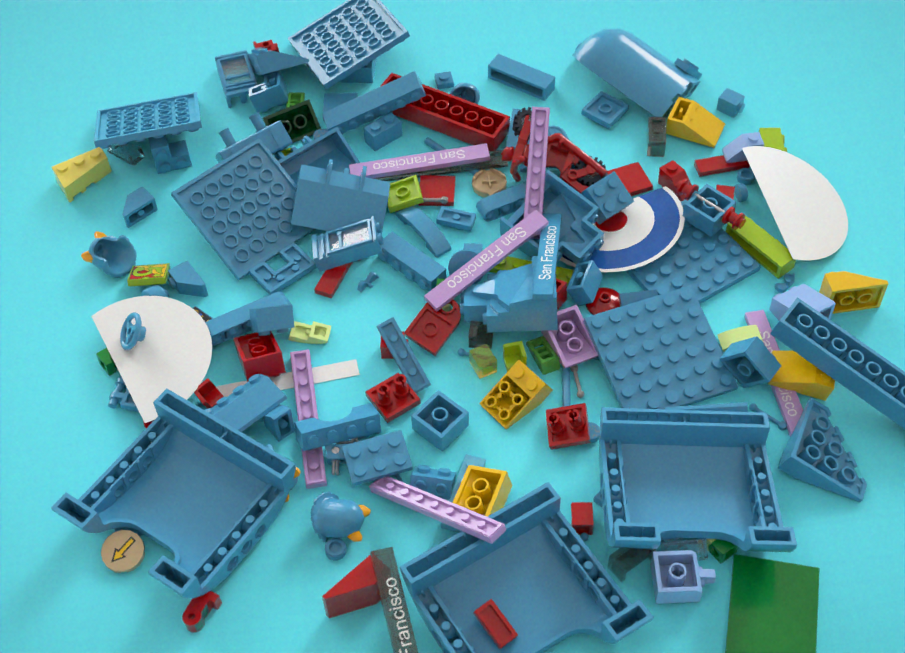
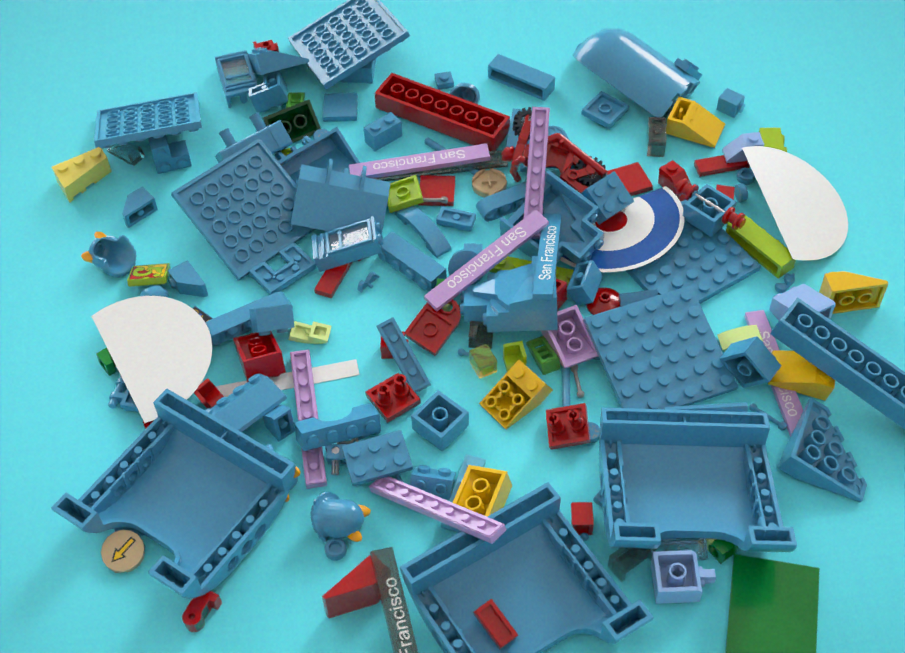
(134, 332): dark azure piece -> none
(375, 103): dark azure brick -> none

